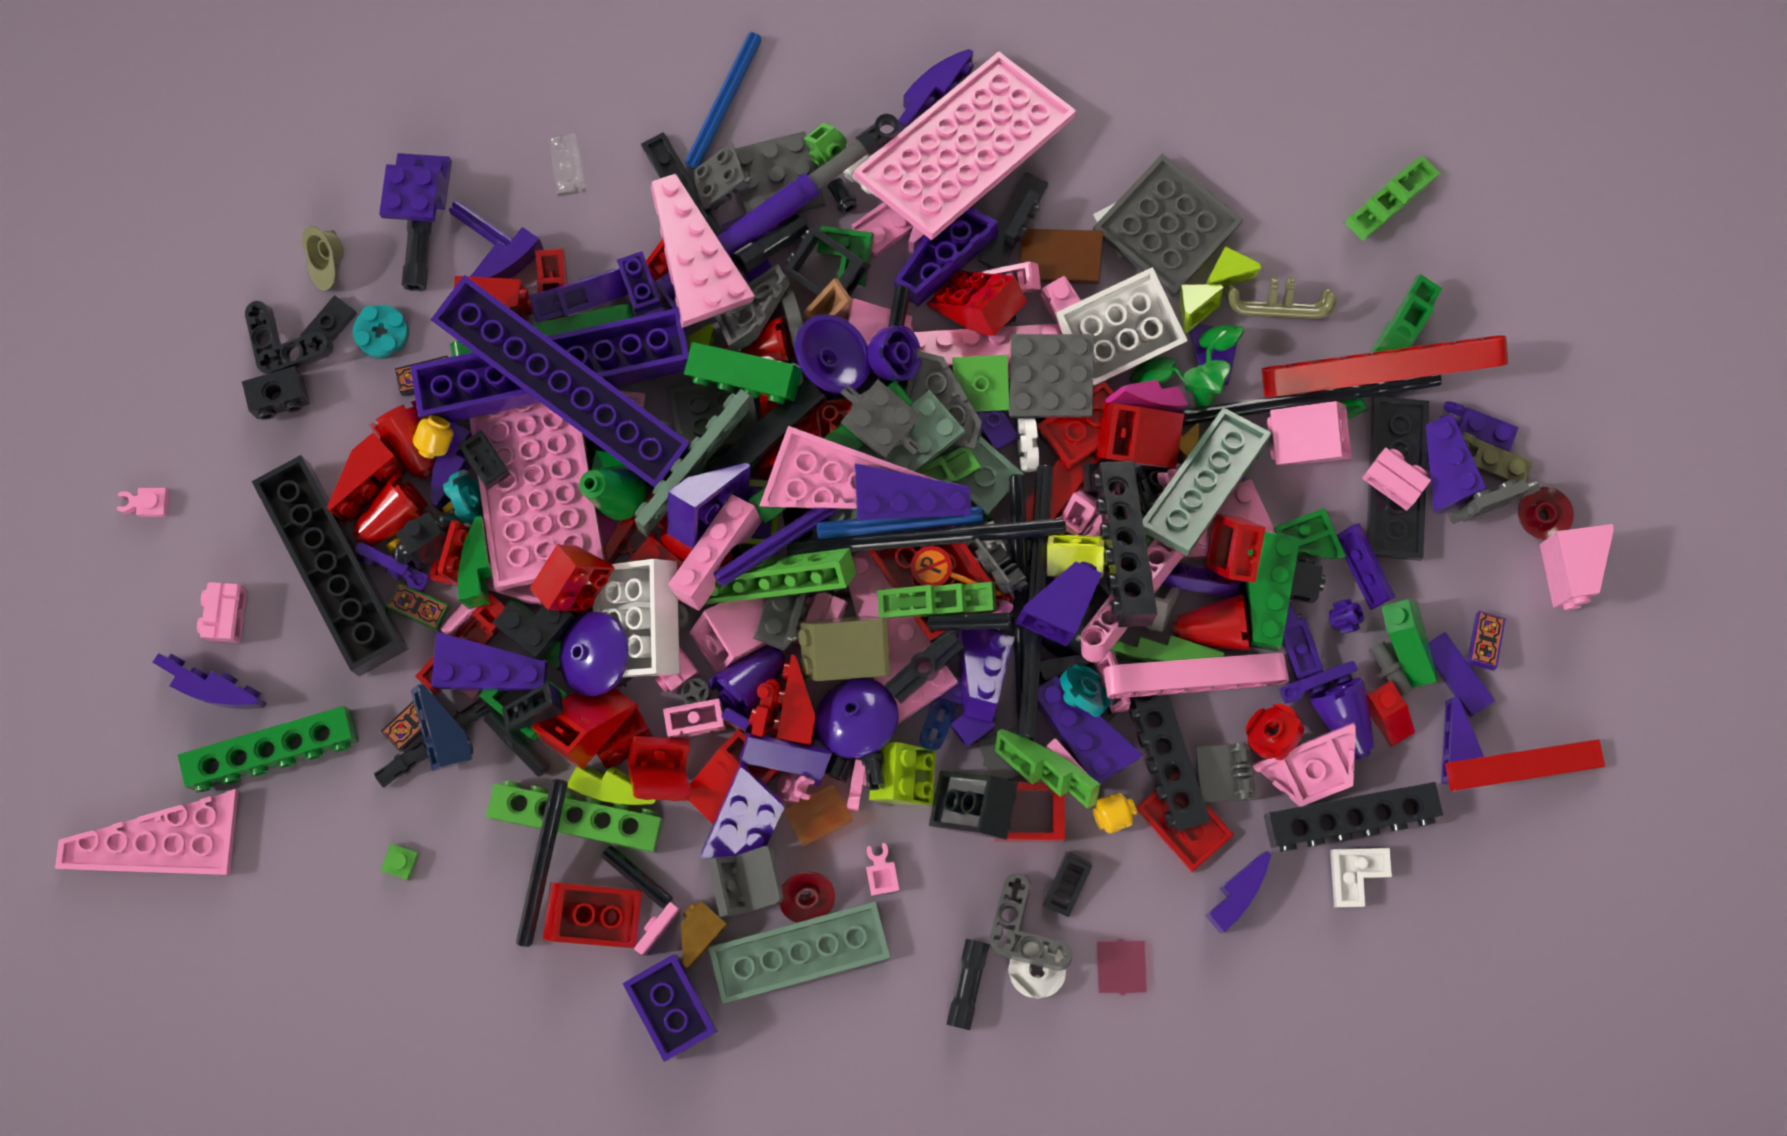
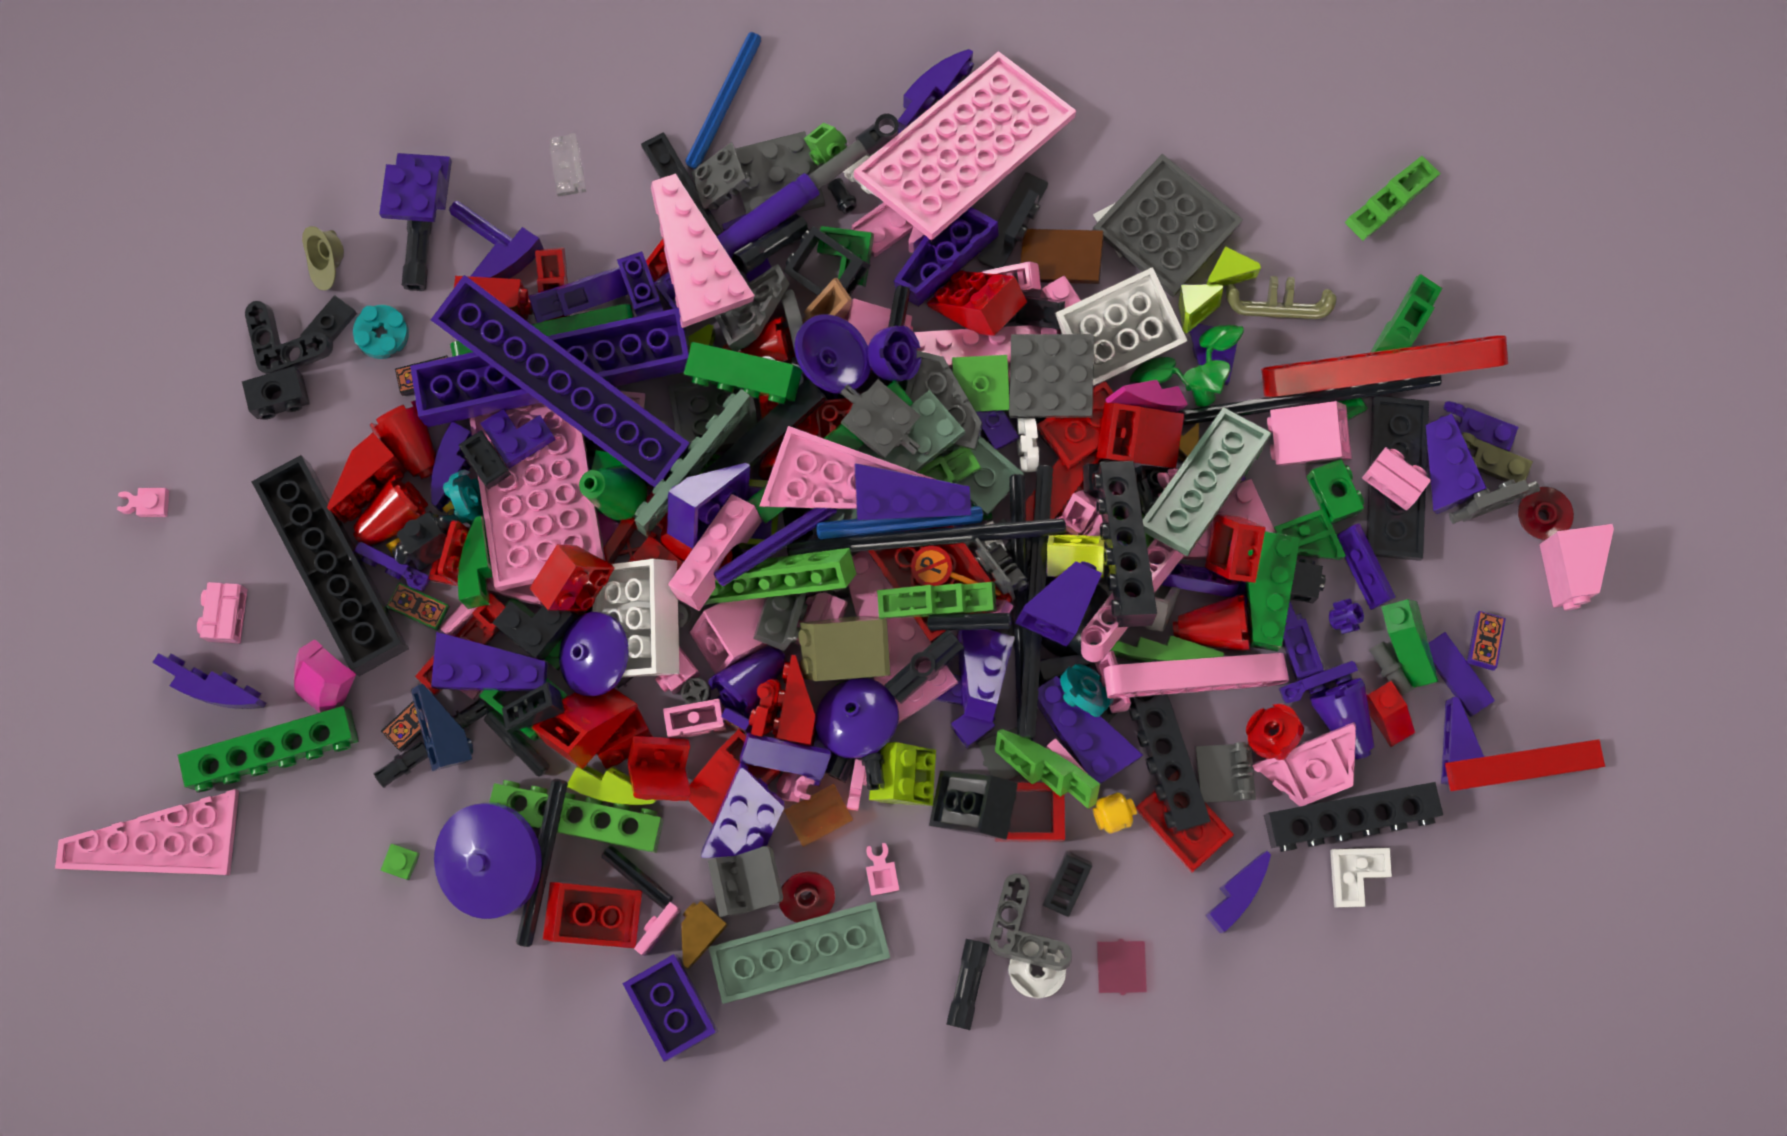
(321, 677): none -> dark pink slope
(433, 436): yellow head -> none
(487, 860): none -> dark purple dish
(513, 443): none -> dark purple plate
(942, 726): clear blue beam -> none
(1040, 312): none -> black plate
(1335, 475): none -> green brick

